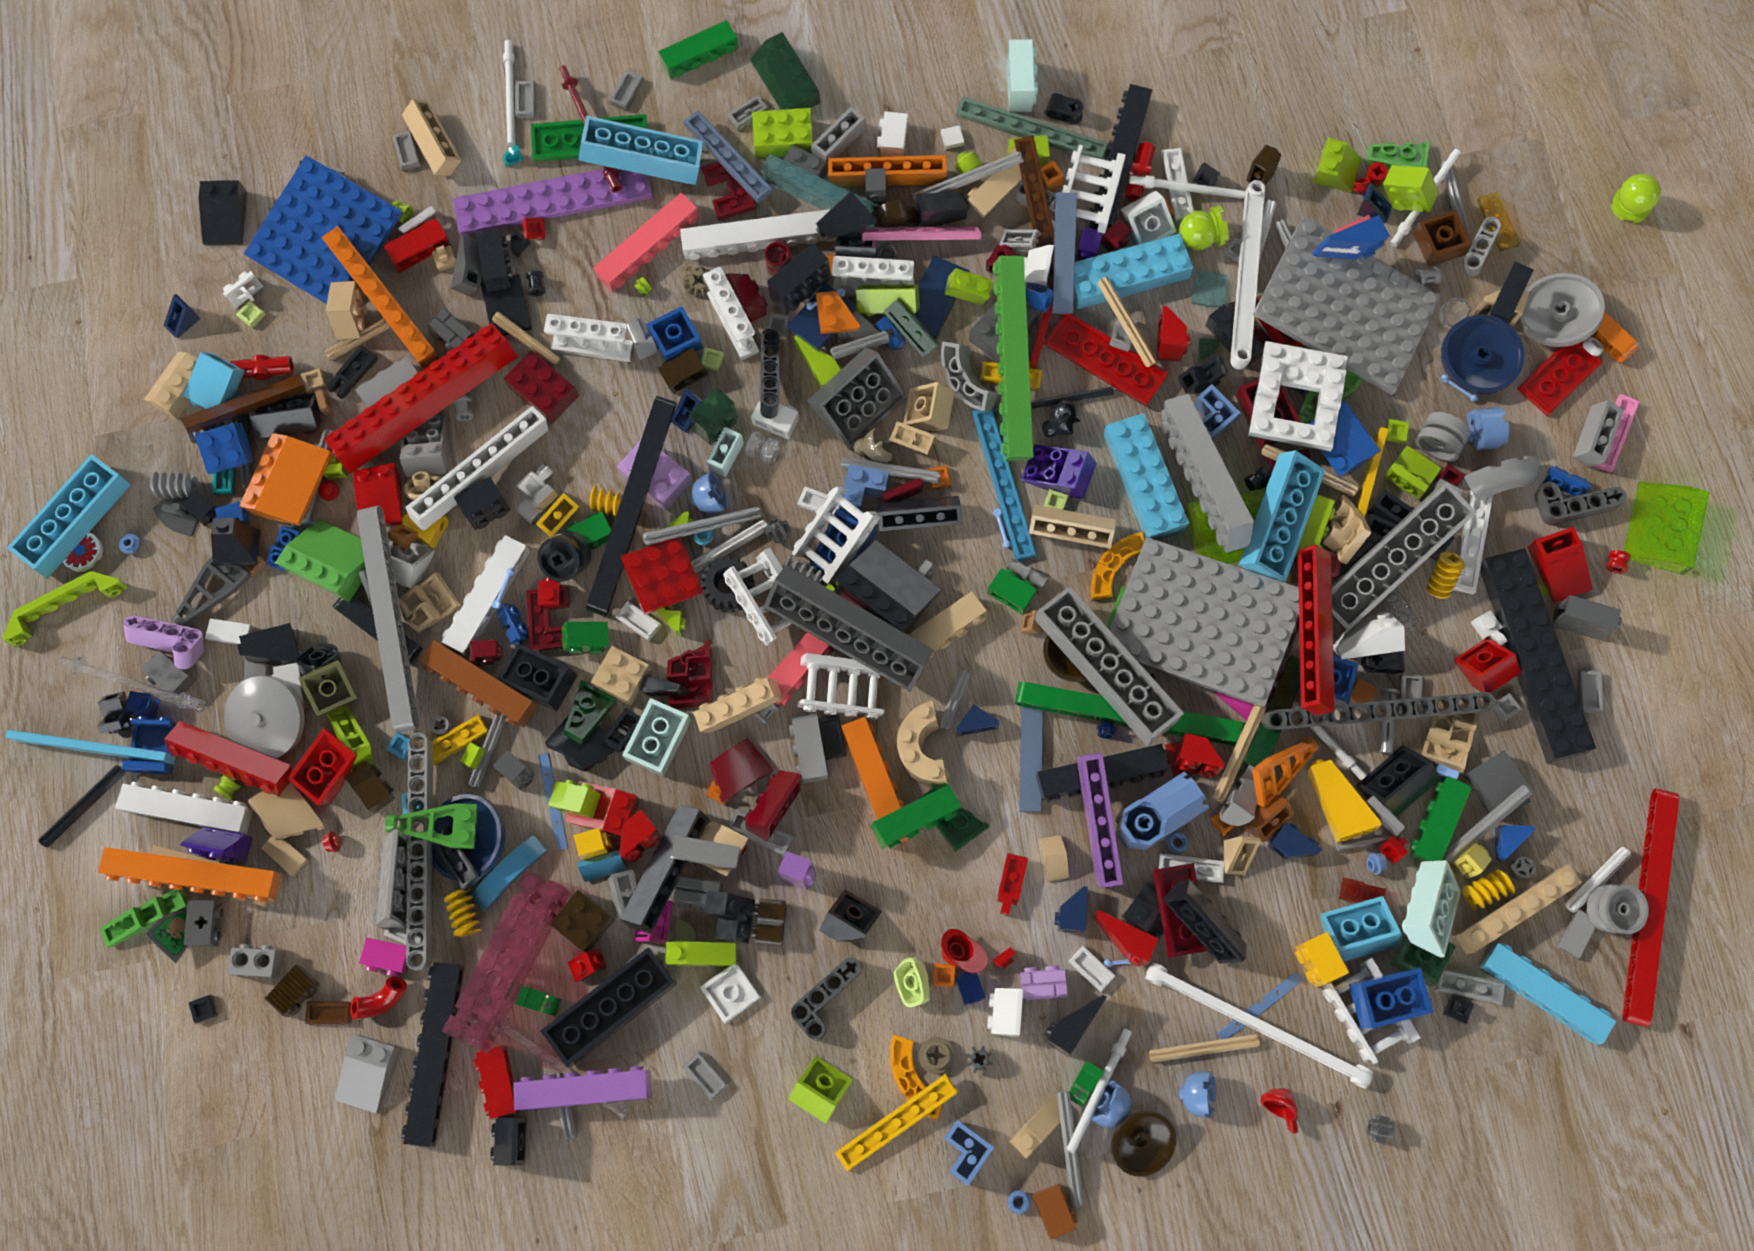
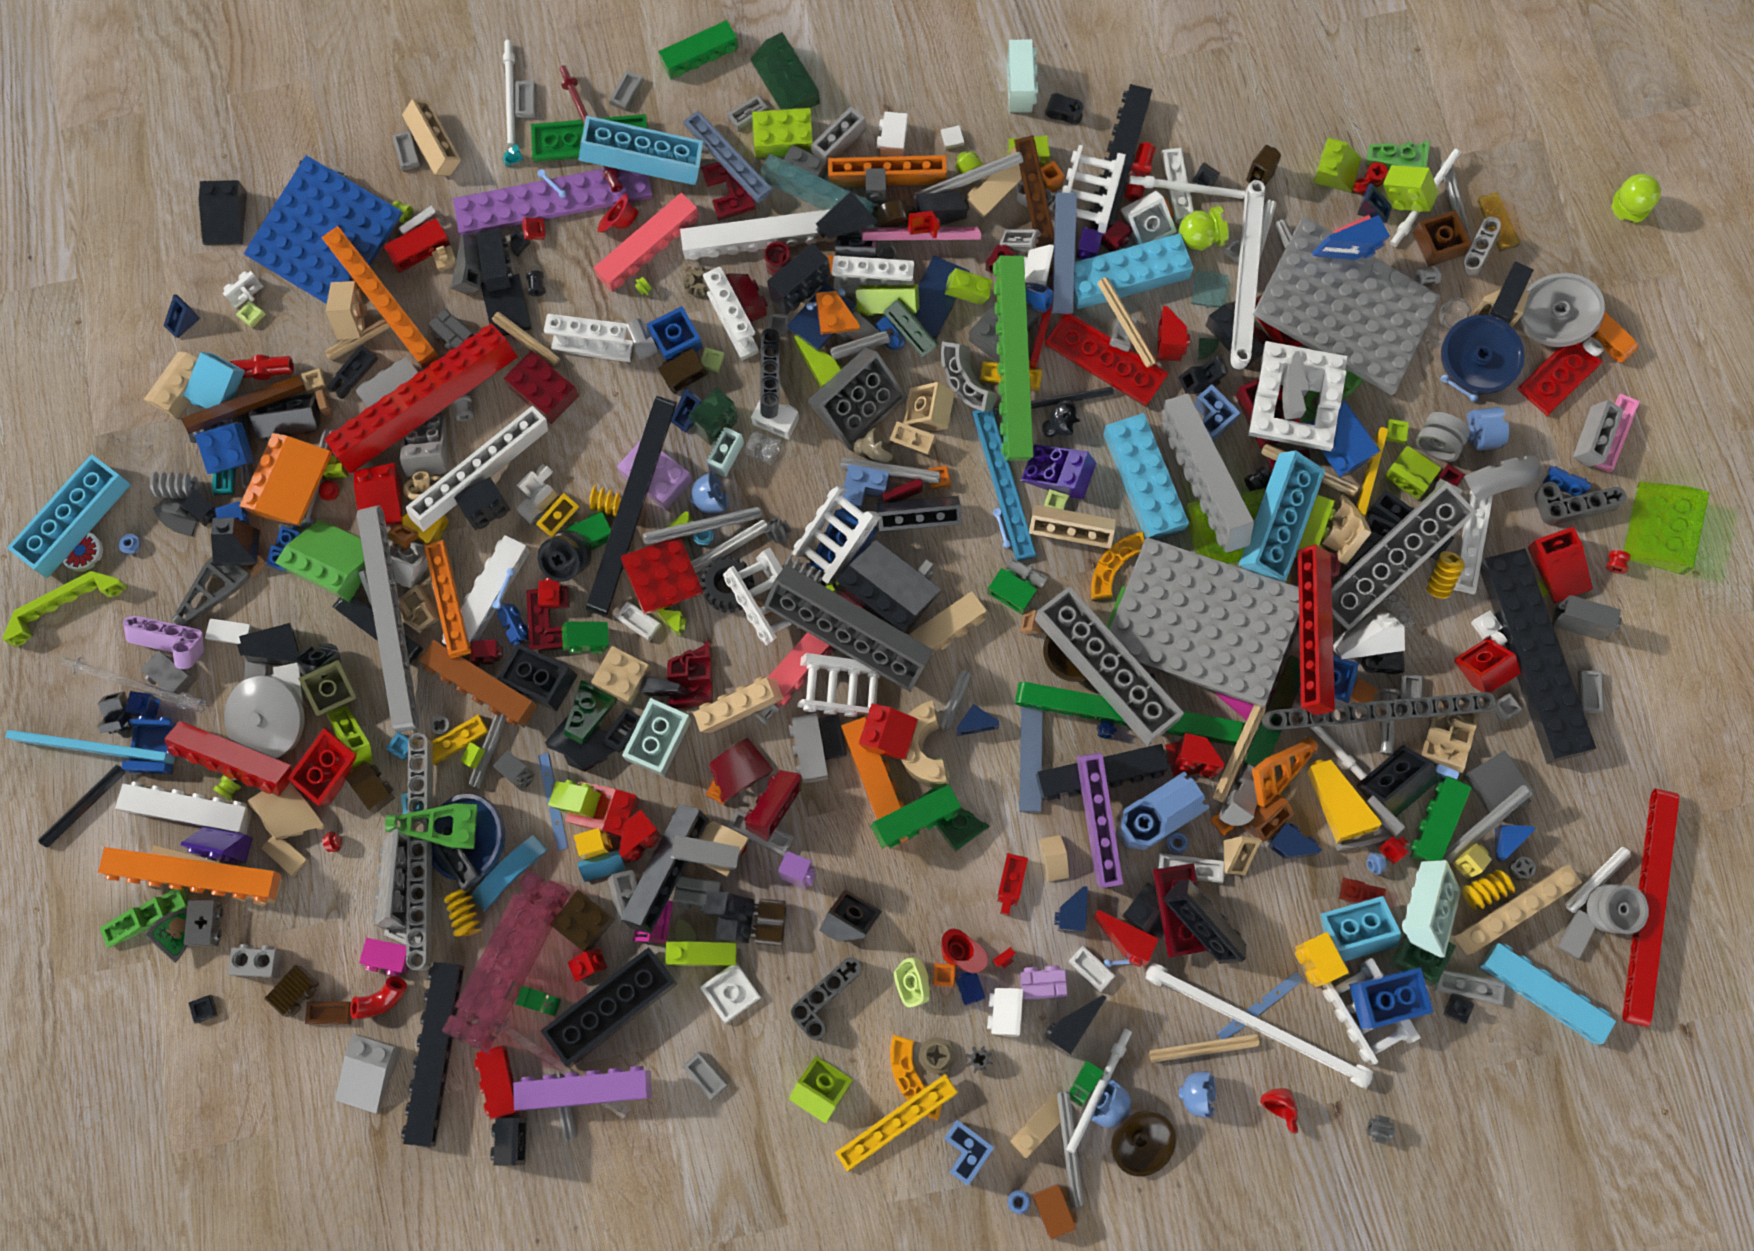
(447, 599): none -> orange tile
(541, 174): none -> light blue hinge
(619, 216): none -> red piece
(812, 500): white tile -> none
(888, 731): none -> red slope
(923, 223): none -> red bracket
(1024, 126): sand green tile -> none
(1294, 388): none -> light grey slope

